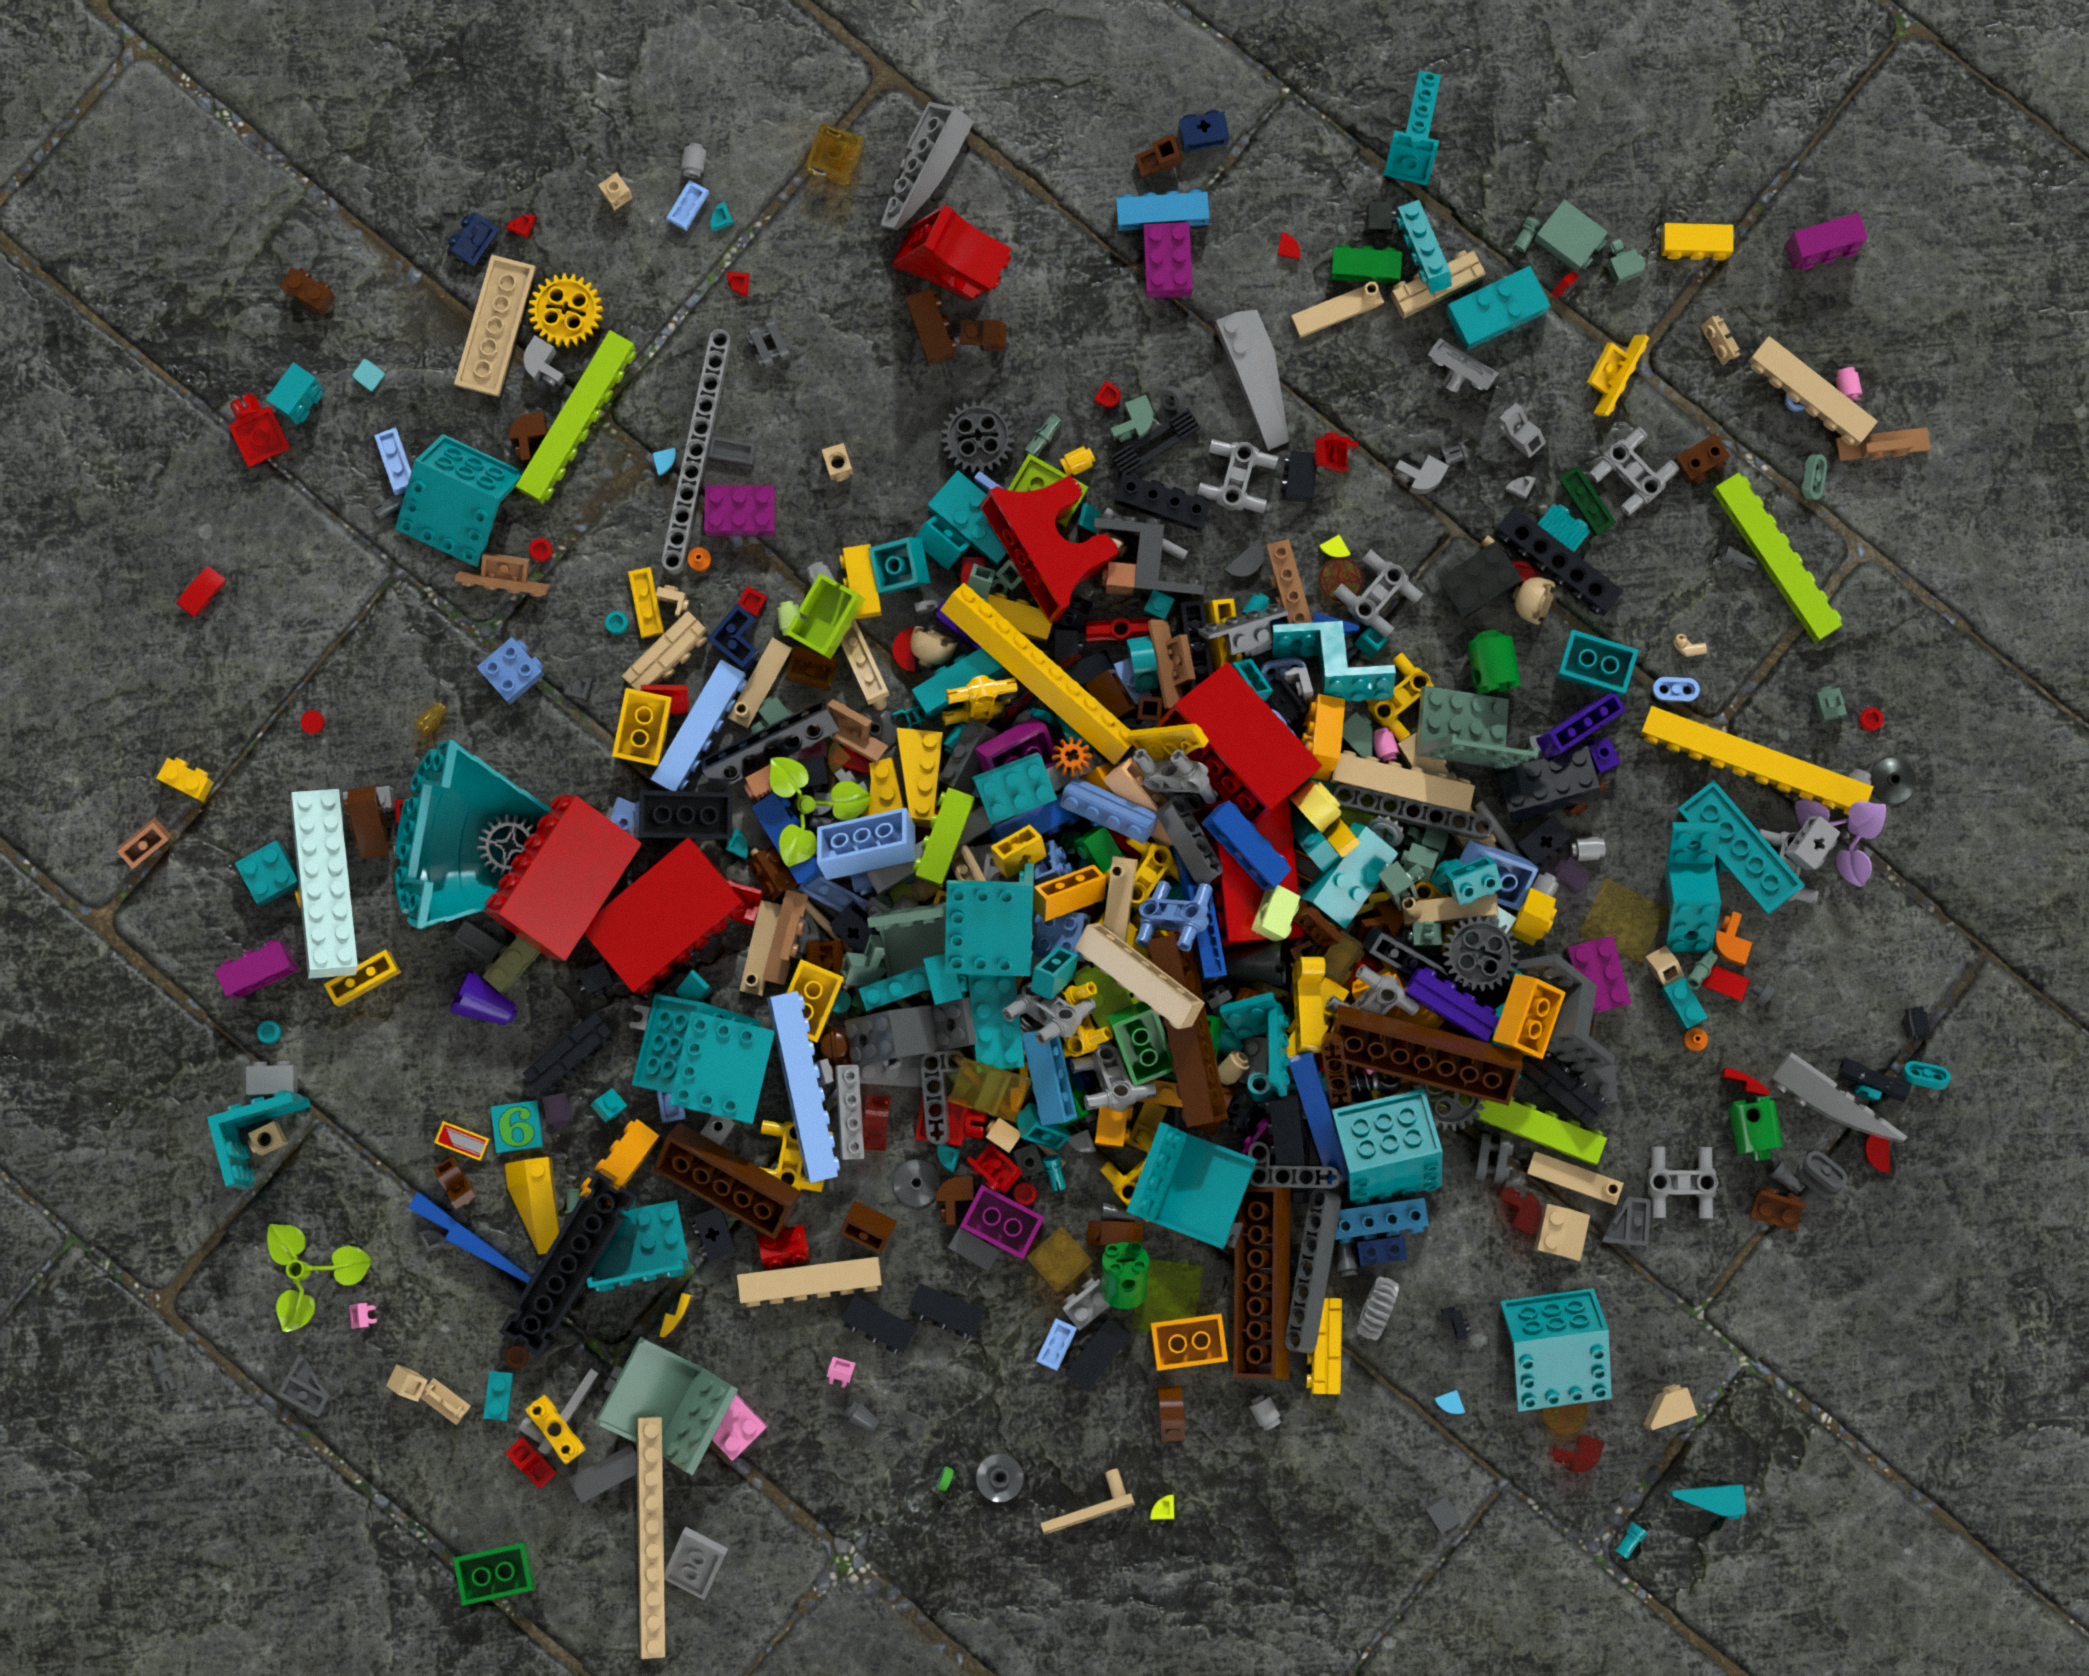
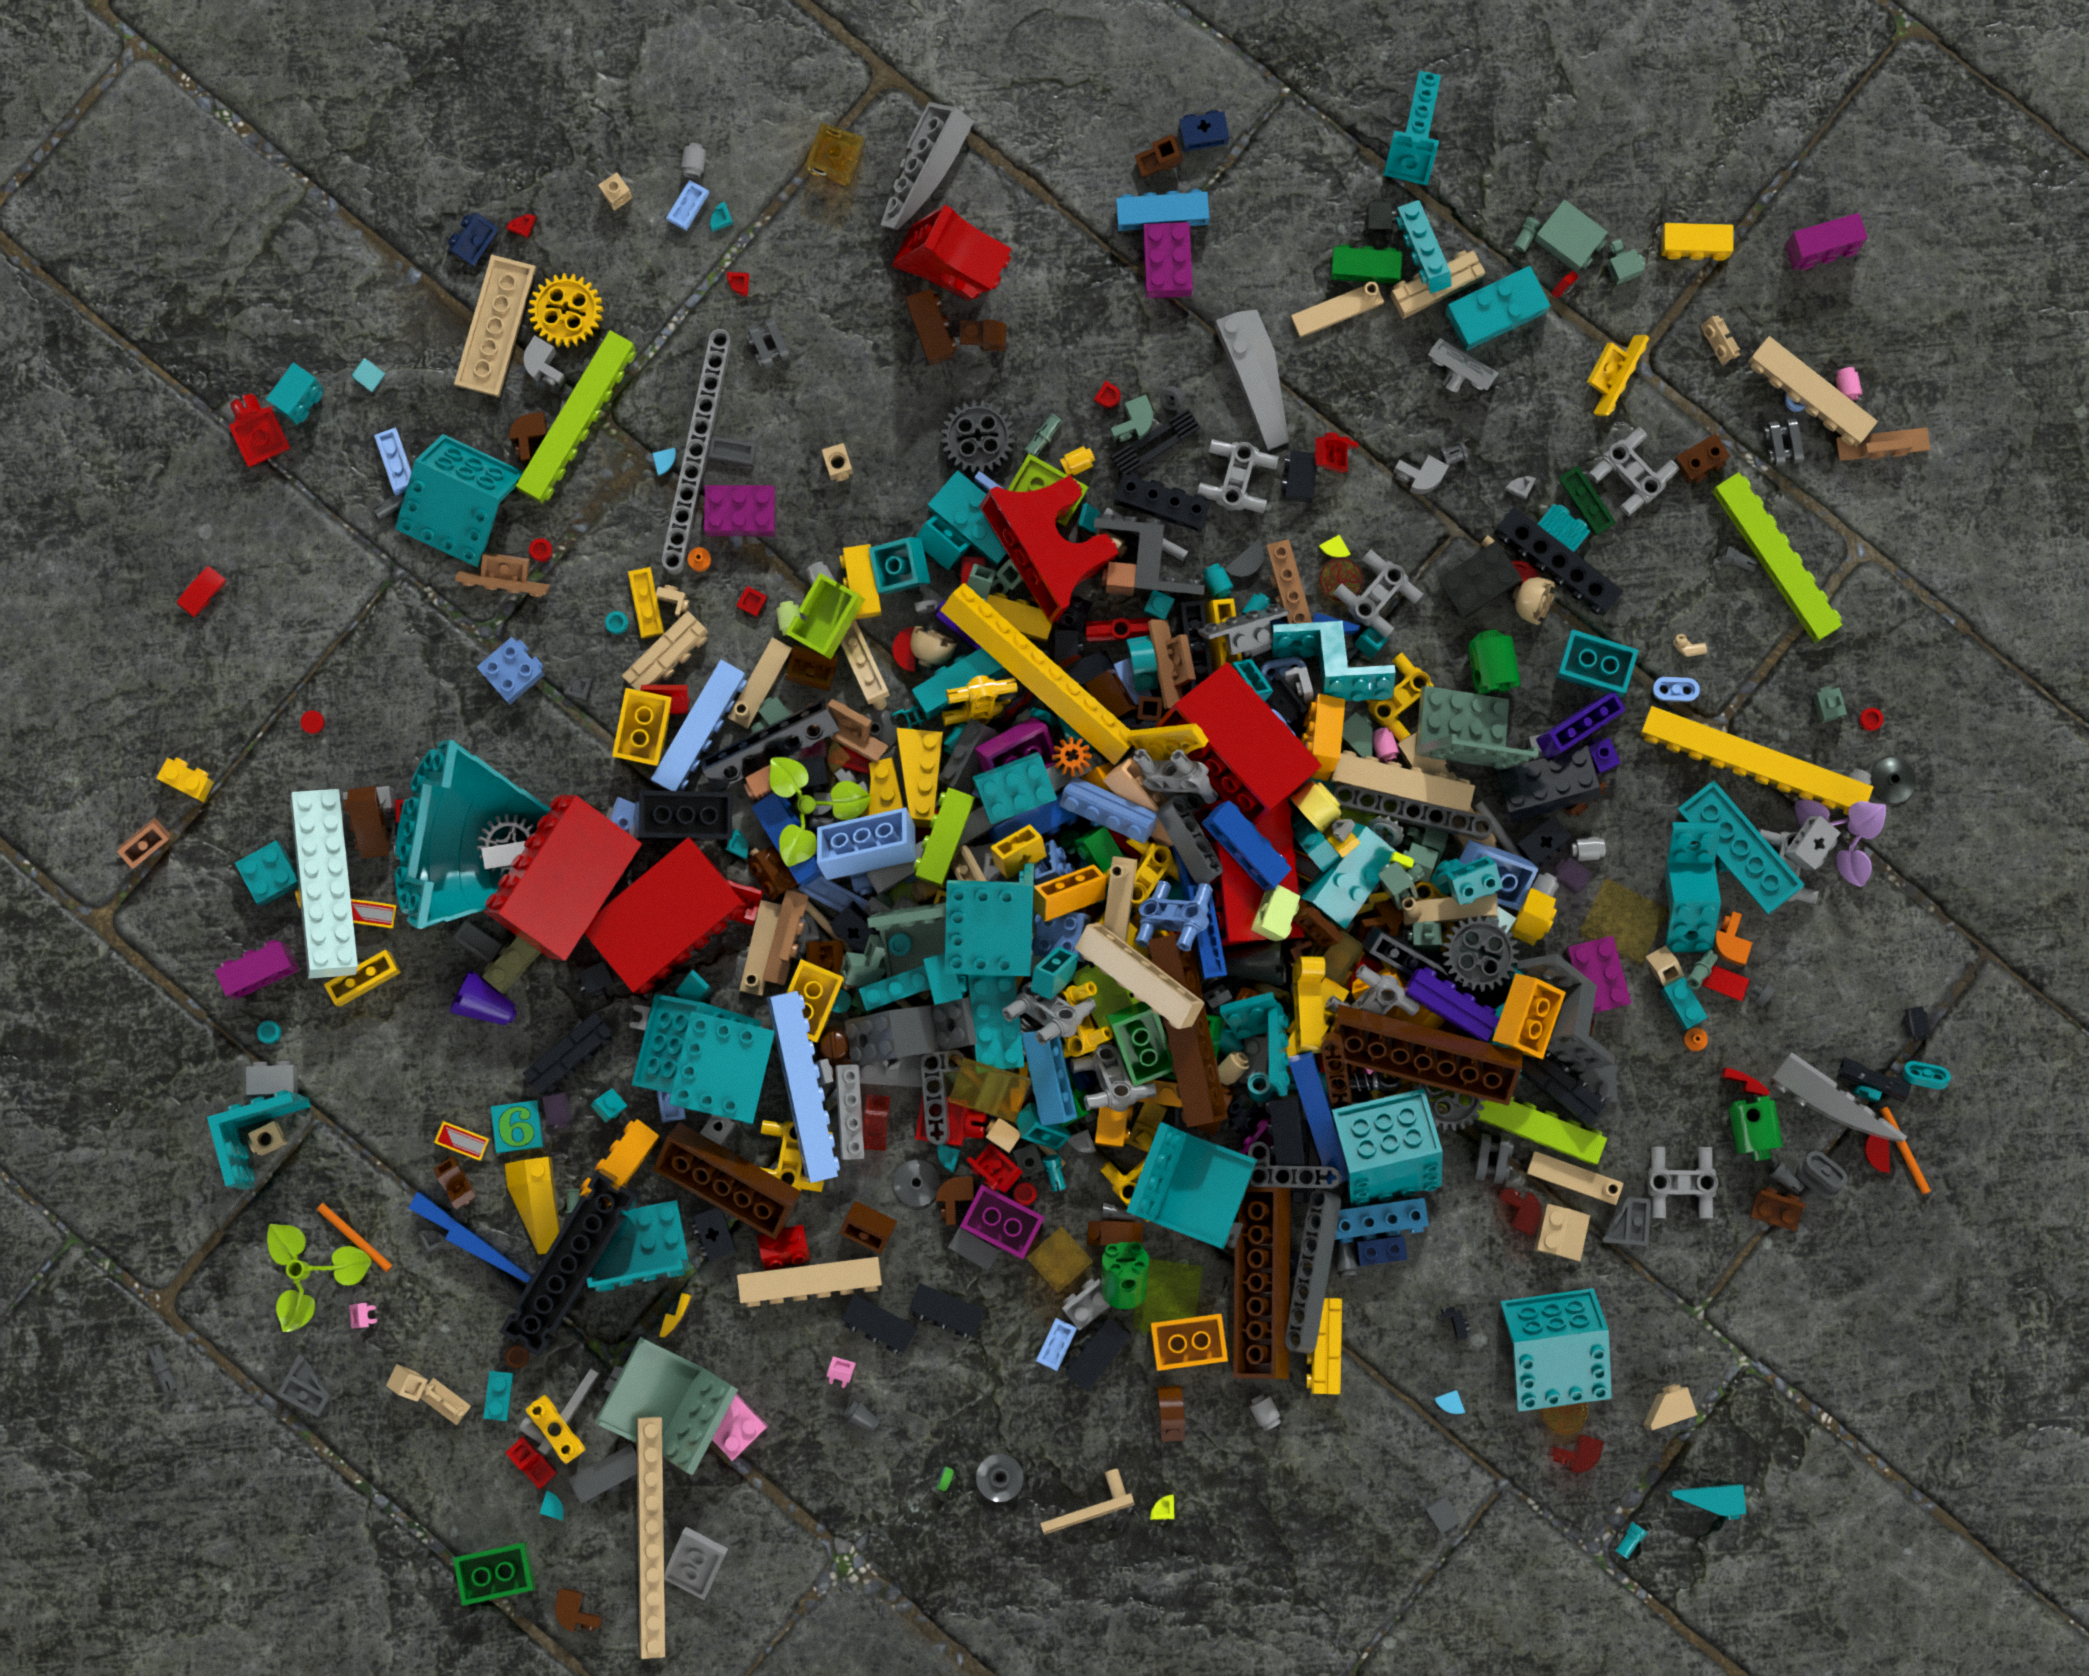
(308, 291): reddish brown brick -> none
(354, 1237): none -> orange piece
(373, 913): none -> slope
(430, 718): clear yellow cone -> none
(502, 854): none -> white sticker
(552, 1506): none -> teal tile
(569, 1612): none -> reddish brown brick
(730, 635): dark blue brick -> none
(900, 944): none -> teal tile
(1217, 581): none -> teal brick
(1288, 247): red tile -> none
(1342, 829): none -> light grey tile
(1377, 1308): light grey gear -> none
(1405, 861): none -> neon yellow tile
(1520, 431): light grey brick -> none
(1773, 434): none -> dark grey brick
(1814, 477): sand green plate -> none
(1907, 1155): none -> orange bar

